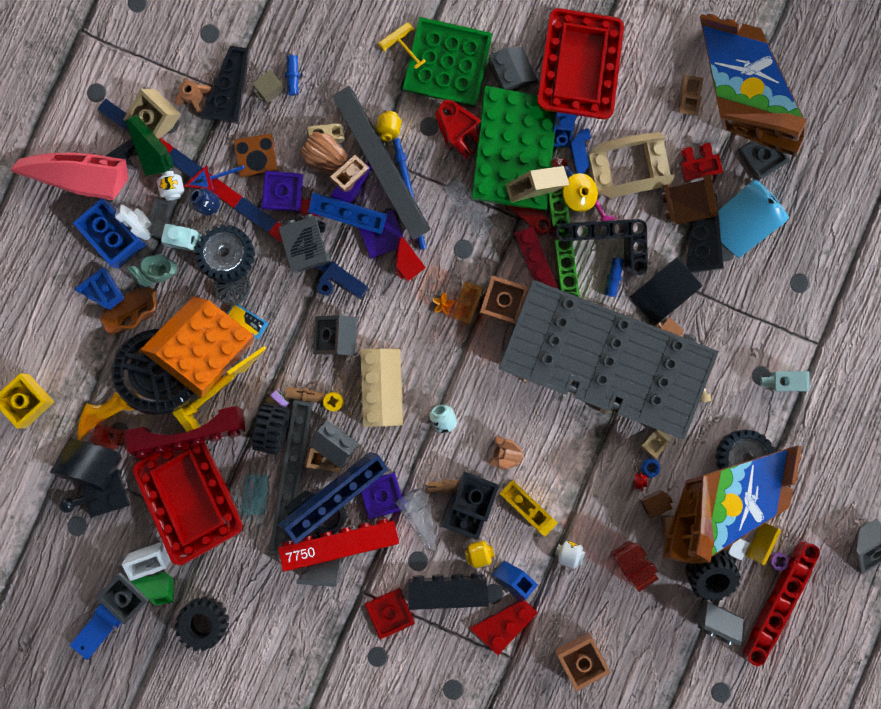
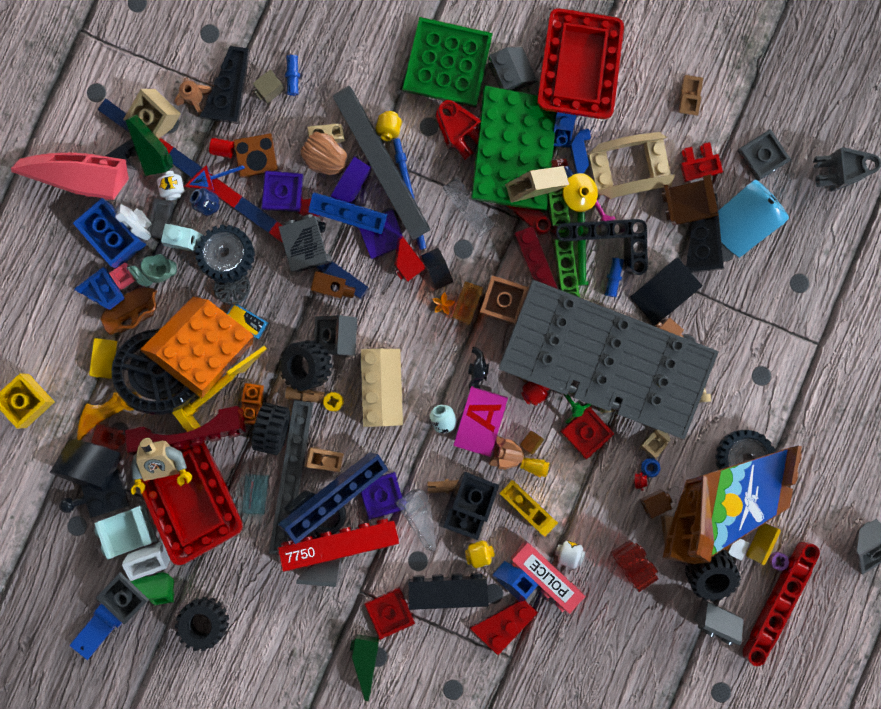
(102, 358): none -> yellow slope
(122, 276): none -> coral plate
(125, 532): none -> light aqua panel
(157, 461): none -> torso
(221, 147): none -> red piece
(251, 402): none -> orange slope
(279, 398): lavender tile -> none
(292, 366): none -> black tyre
(322, 283): none -> reddish brown torso
(333, 443): dark grey slope -> none
(349, 173): medium nougat slope -> none
(364, 660): none -> dark green slope
(396, 36): yellow piece -> none
(437, 268): none -> black slope
(479, 369): none -> black piece
(480, 421): none -> dark pink slope
(531, 442): none -> pearl gold slope
(534, 393): none -> red head
(537, 467): none -> yellow cone
(548, 577): none -> coral brick
(576, 408): none -> green plant
(581, 252): none -> green bar
(582, 661): nougat brick -> none
(587, 433): none -> red tile
(751, 86): piece -> none
(794, 381): light aqua torso -> none
(845, 167): none -> dark grey piece

